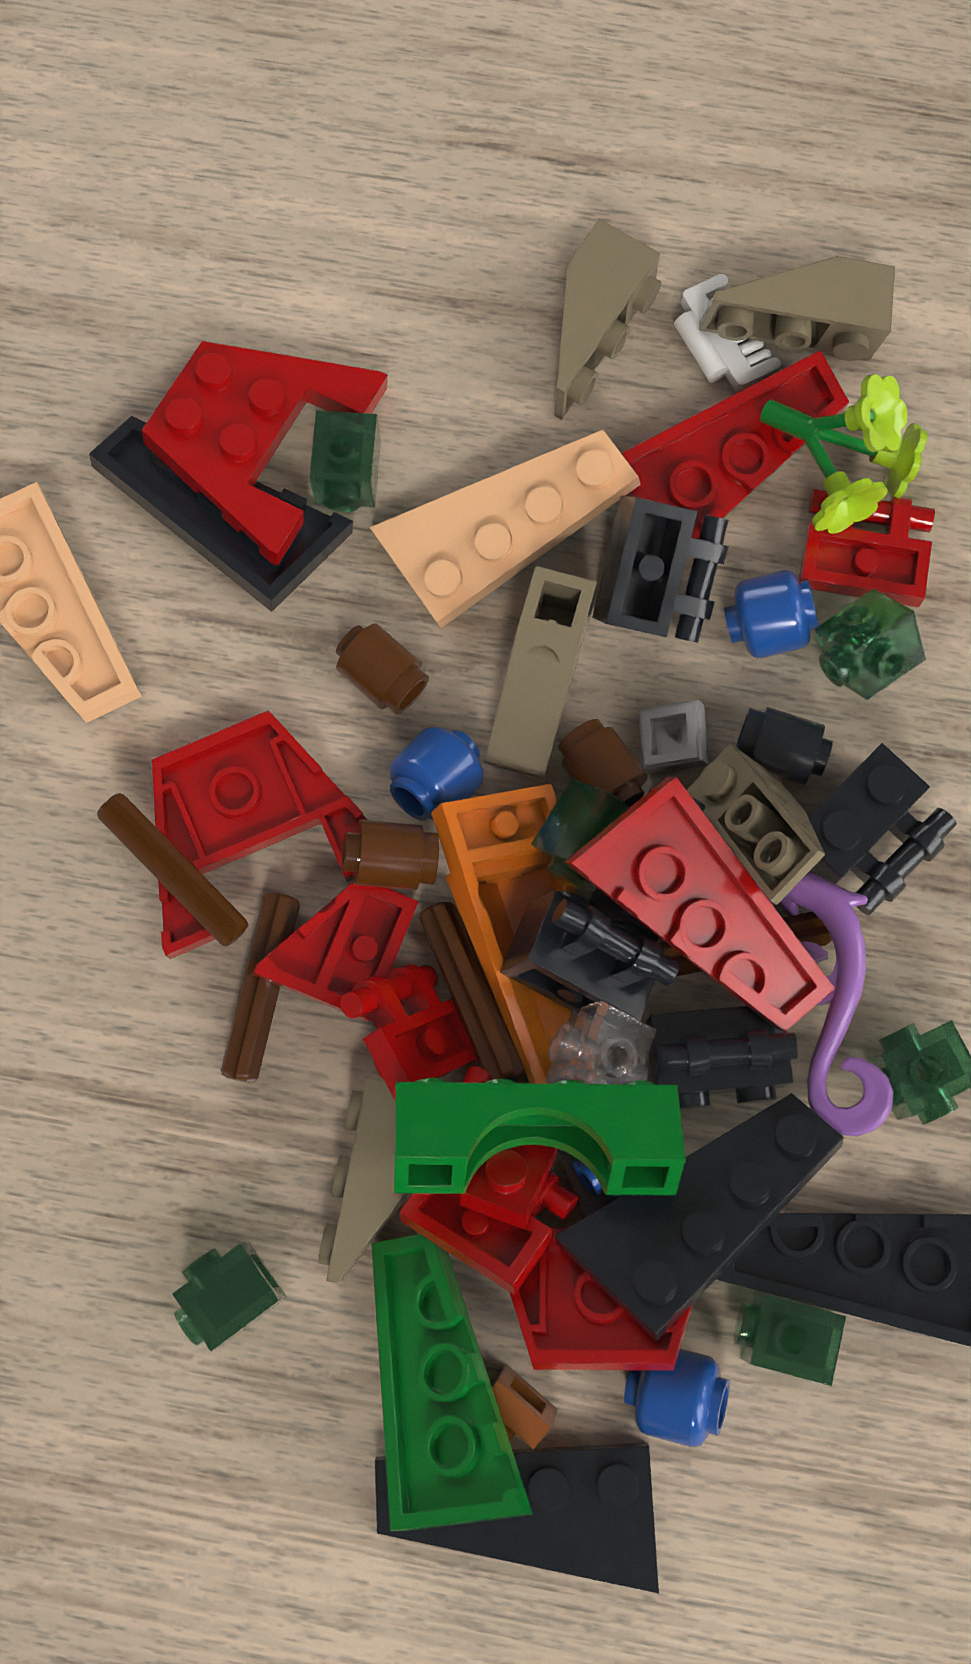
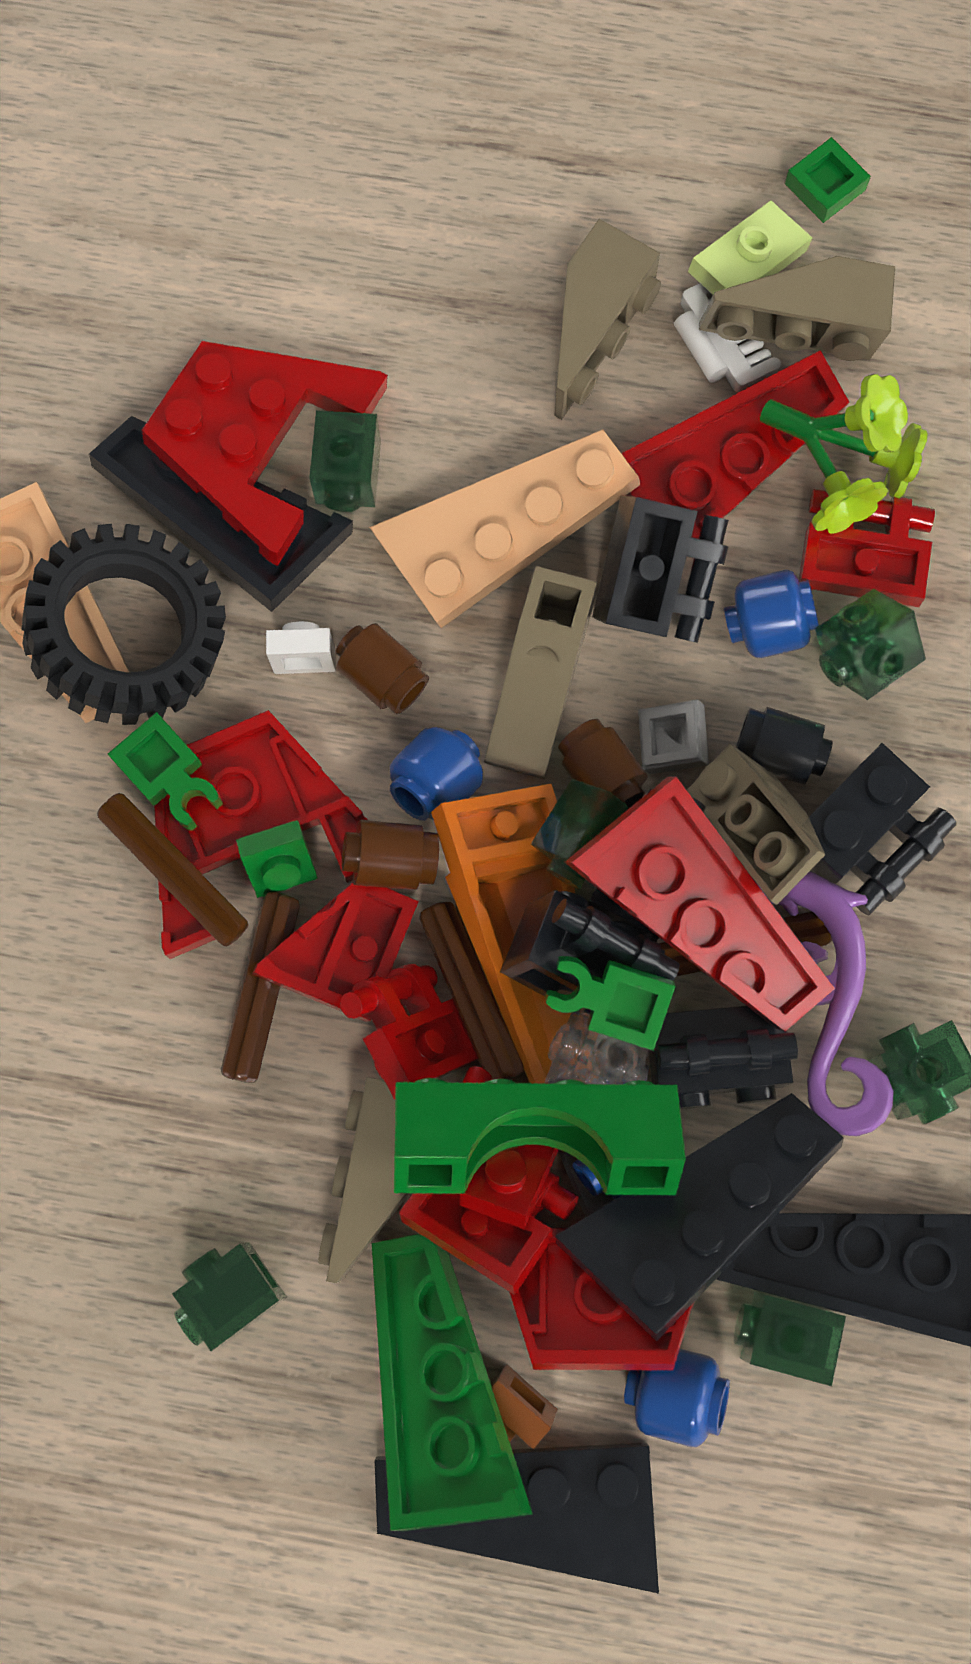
(129, 558): none -> black tyre
(162, 766): none -> green plate
(277, 858): none -> green plate
(300, 649): none -> white plate
(622, 1002): none -> green plate
(751, 250): none -> yellowish green plate
(827, 180): none -> green plate

